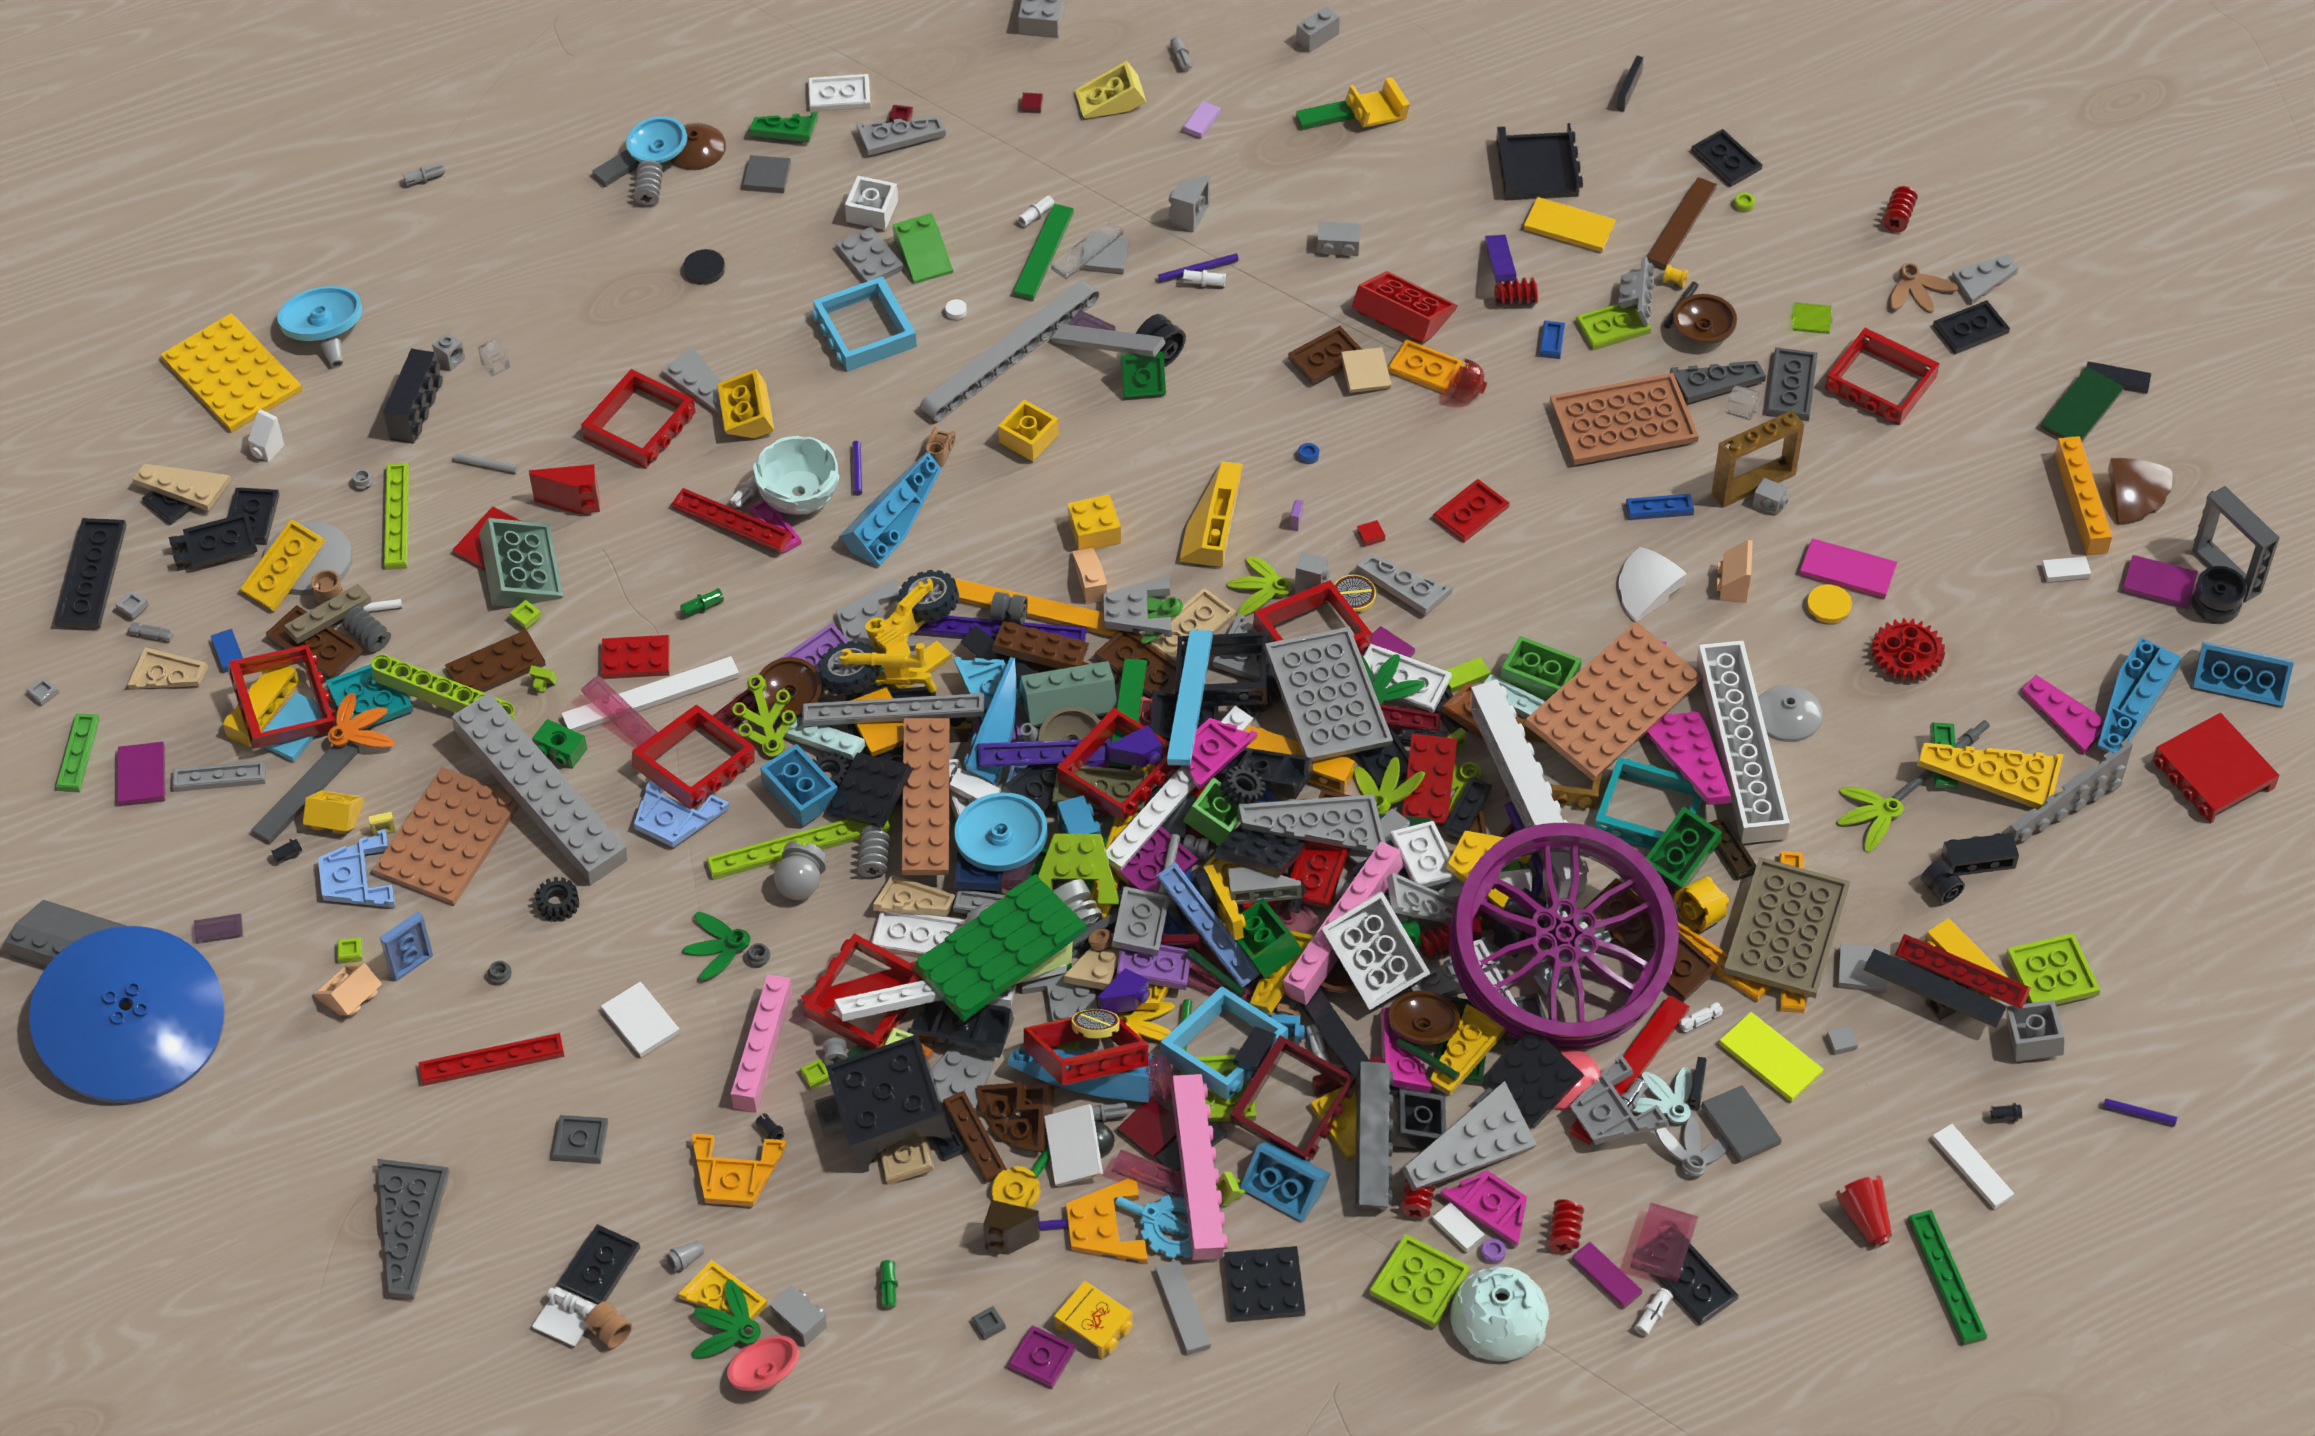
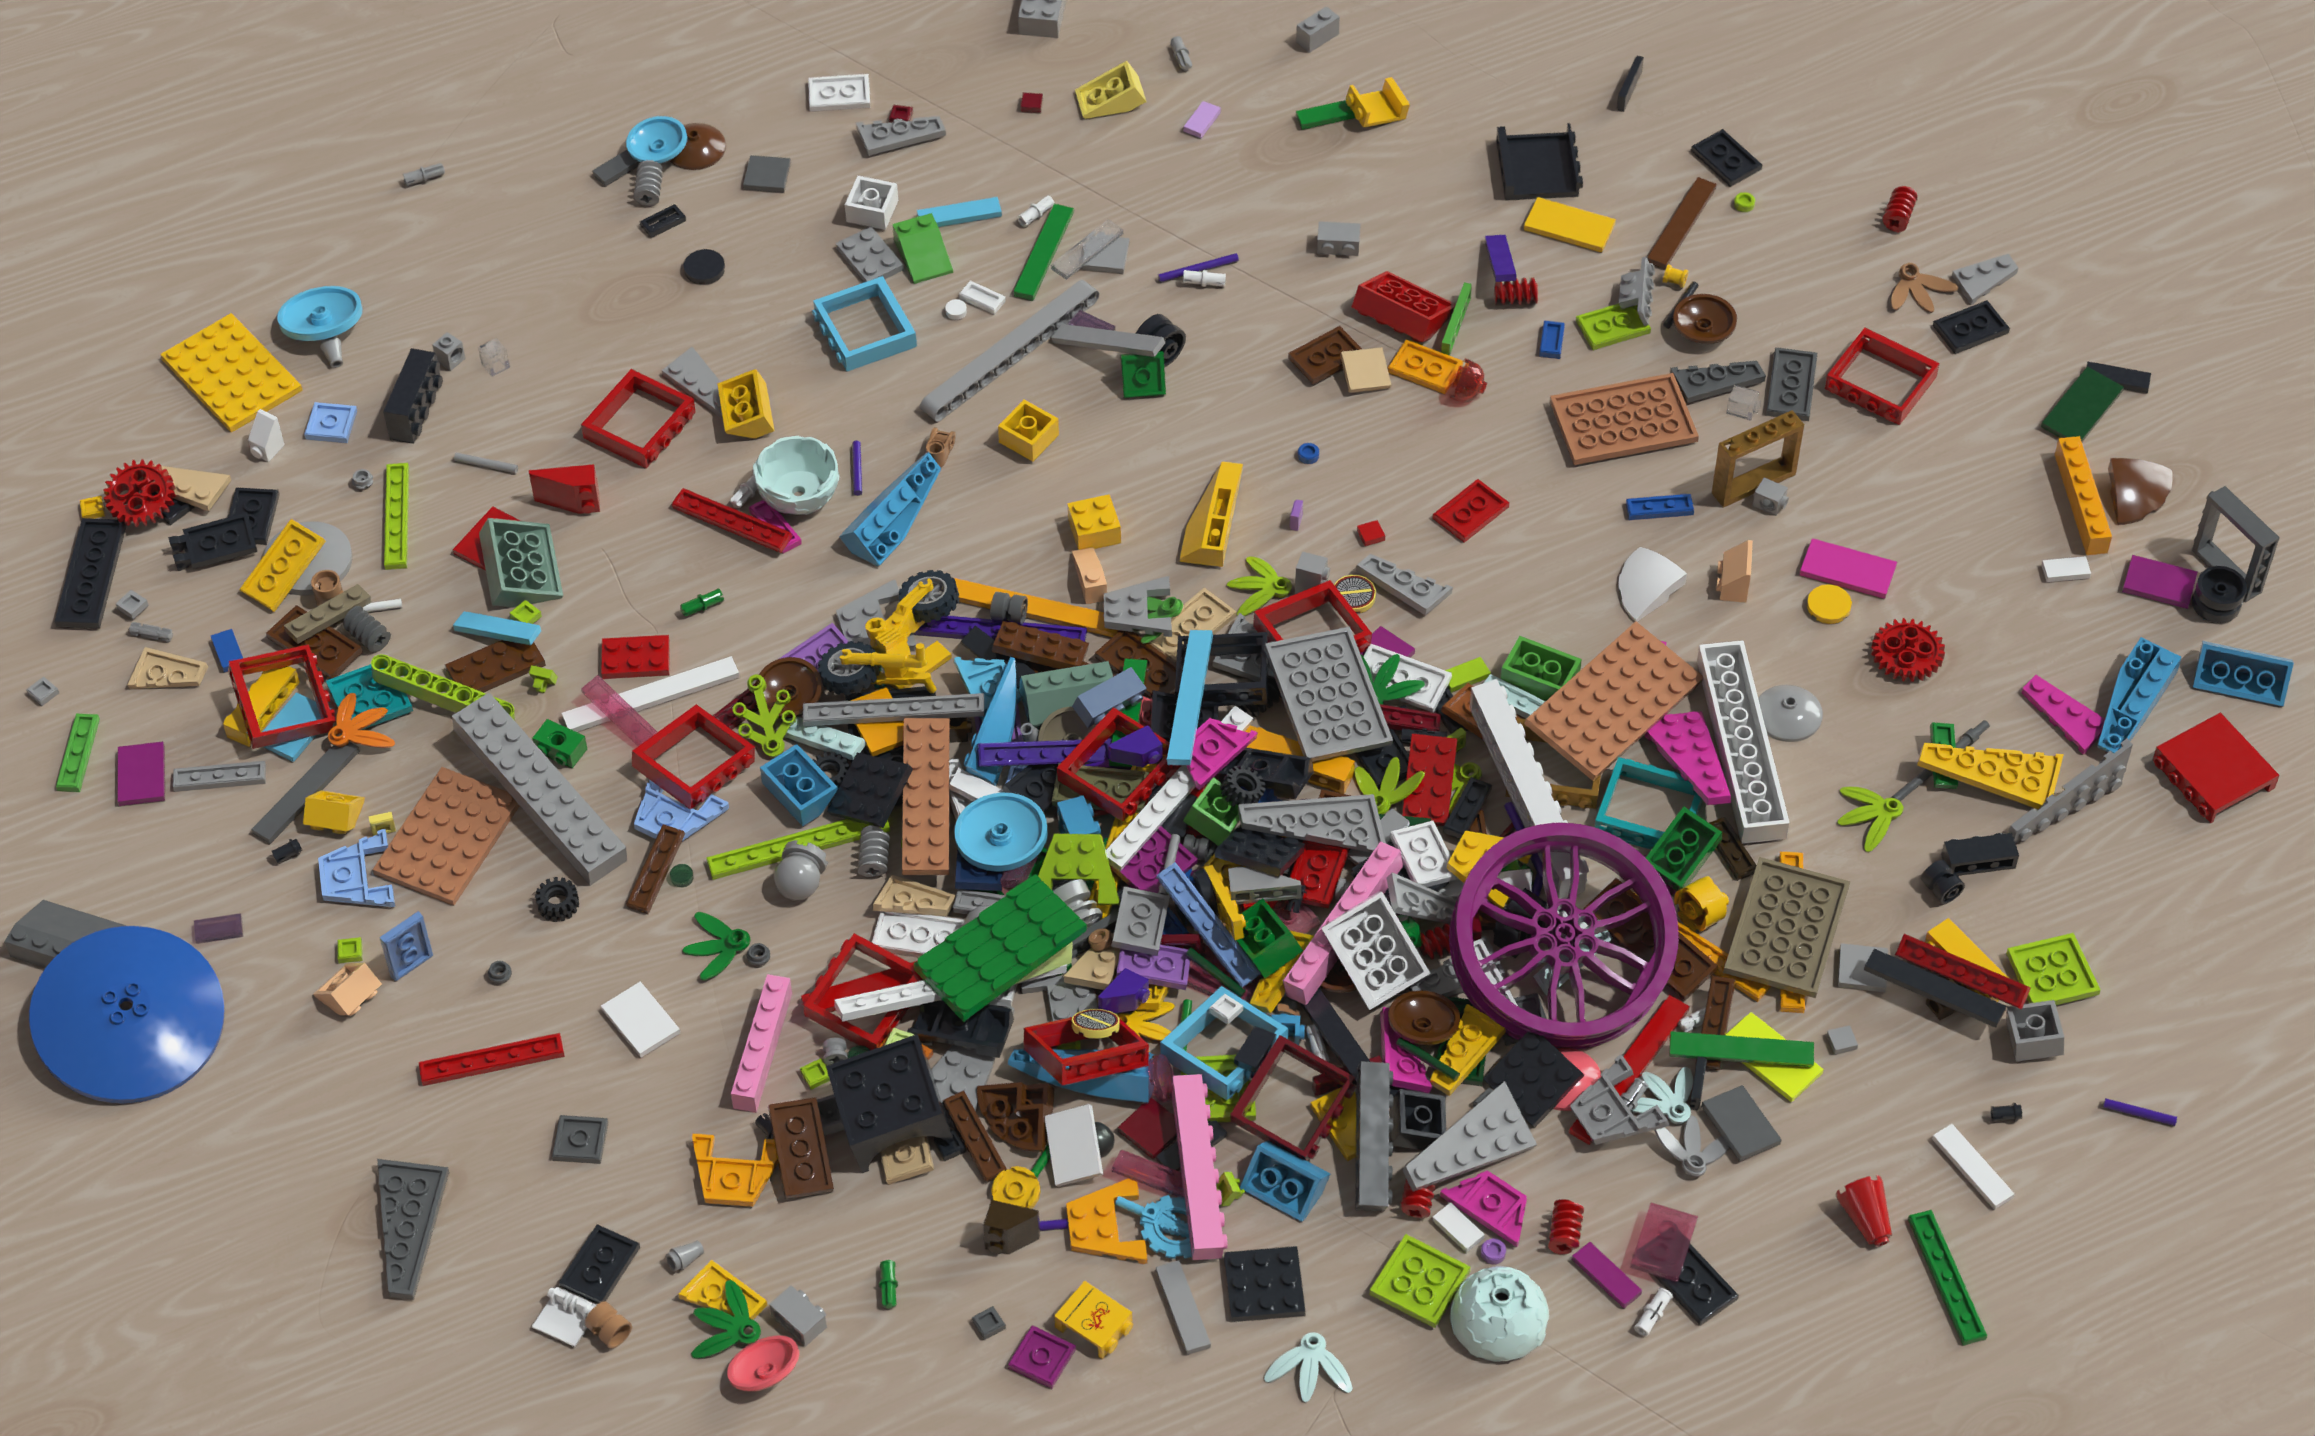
(92, 507): none -> yellow tile
(151, 505): none -> red gear
(330, 422): none -> light blue tile
(497, 628): none -> medium azure tile
(655, 869): none -> reddish brown tile
(664, 223): none -> black tile
(681, 875): none -> clear green tile
(791, 128): green wing -> none
(800, 1148): none -> reddish brown plate
(964, 211): none -> medium azure tile
(982, 297): none -> white tile
(1109, 1111): light grey axle -> none
(1115, 692): none -> sand blue brick
(1189, 203): light grey slope -> none
(1226, 1009): none -> white tile
(1311, 1357): none -> light aqua plant
(1456, 319): none -> bright green tile
(1718, 1011): none -> reddish brown tile
(1741, 1049): none -> green tile
(1812, 318): clear neon green piece -> none

